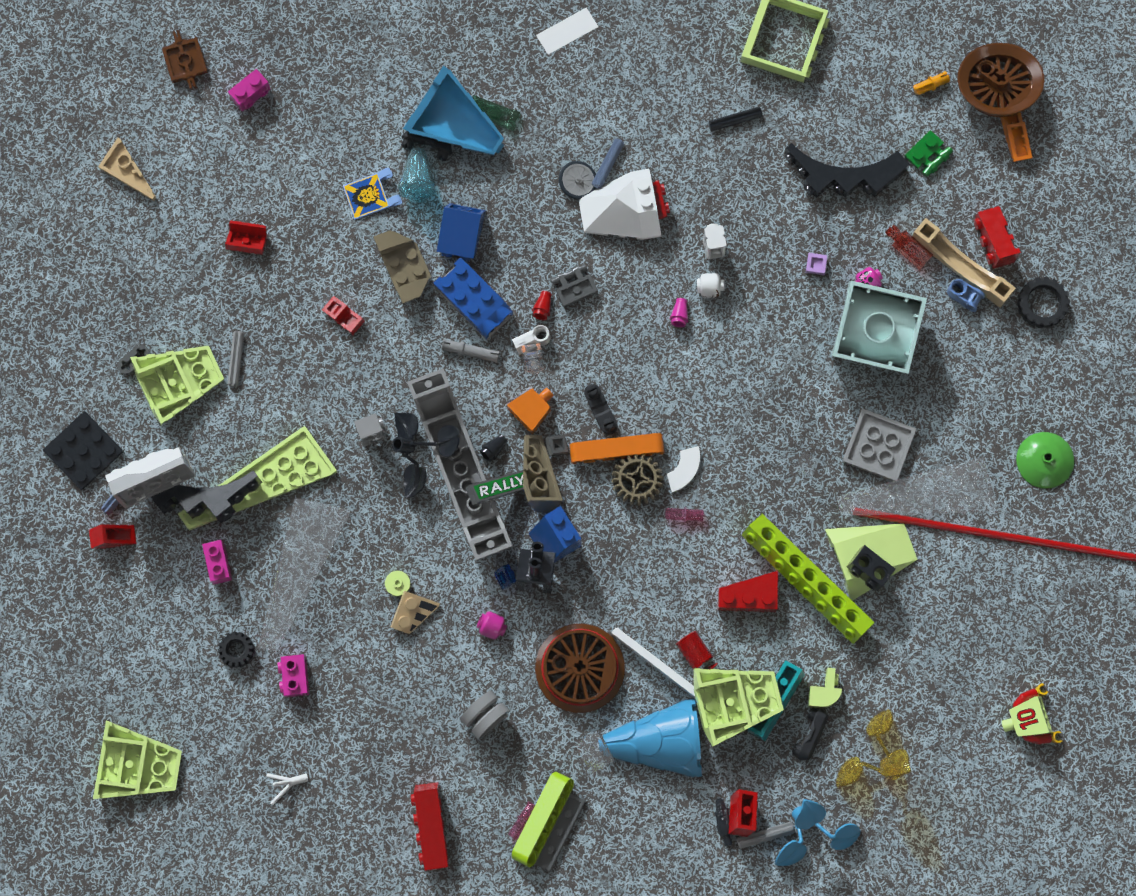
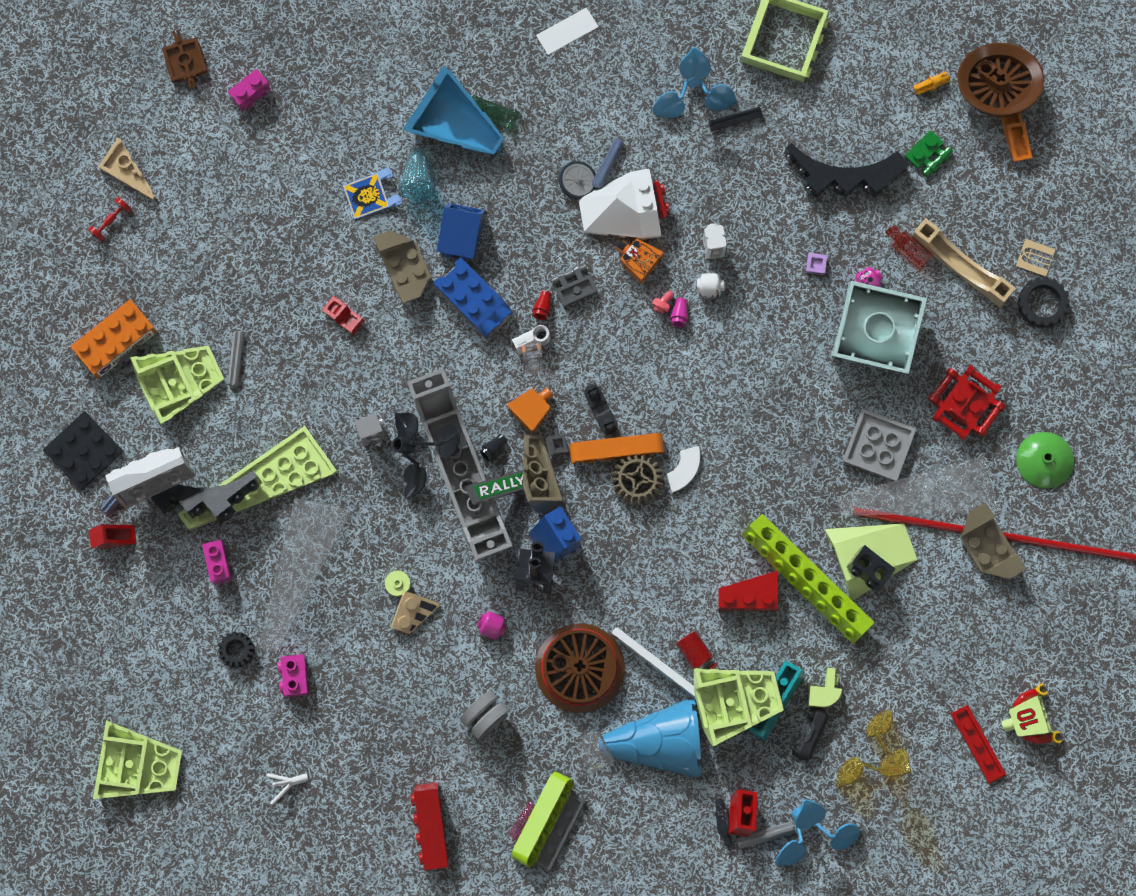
(108, 221): none -> red wheel
(113, 338): none -> orange brick
(246, 237): red bracket -> none
(444, 149): black piece -> none
(469, 350): light grey pin -> none
(505, 576): clear blue plate -> none
(639, 258): none -> orange torso
(661, 305): none -> coral plate
(684, 514): clear pink axle -> none
(693, 68): none -> dark azure plant
(966, 403): none -> red brick
(967, 294): medium blue piece -> none
(978, 744): none -> red tile
(989, 545): none -> dark tan piece
(996, 237): red wedge -> none
(1035, 257): none -> piece

